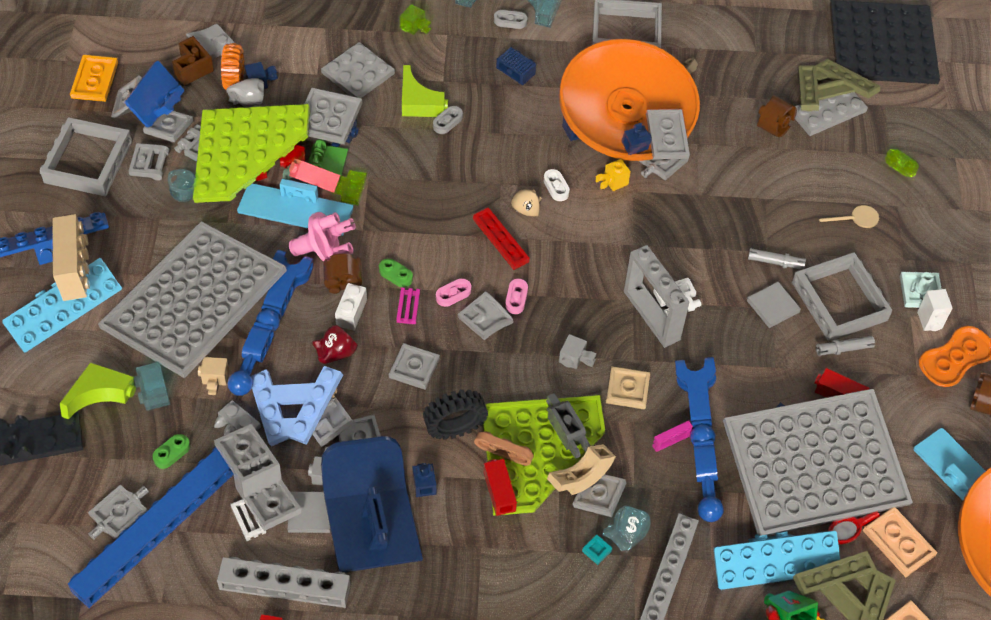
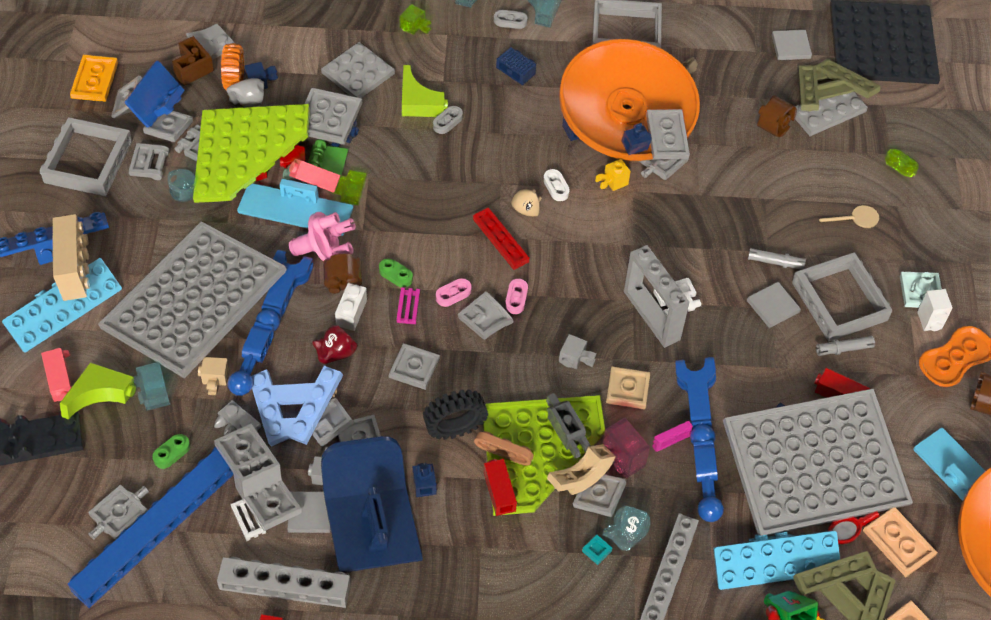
(57, 373): none -> coral brick
(627, 446): none -> clear pink brick
(791, 45): none -> light grey tile

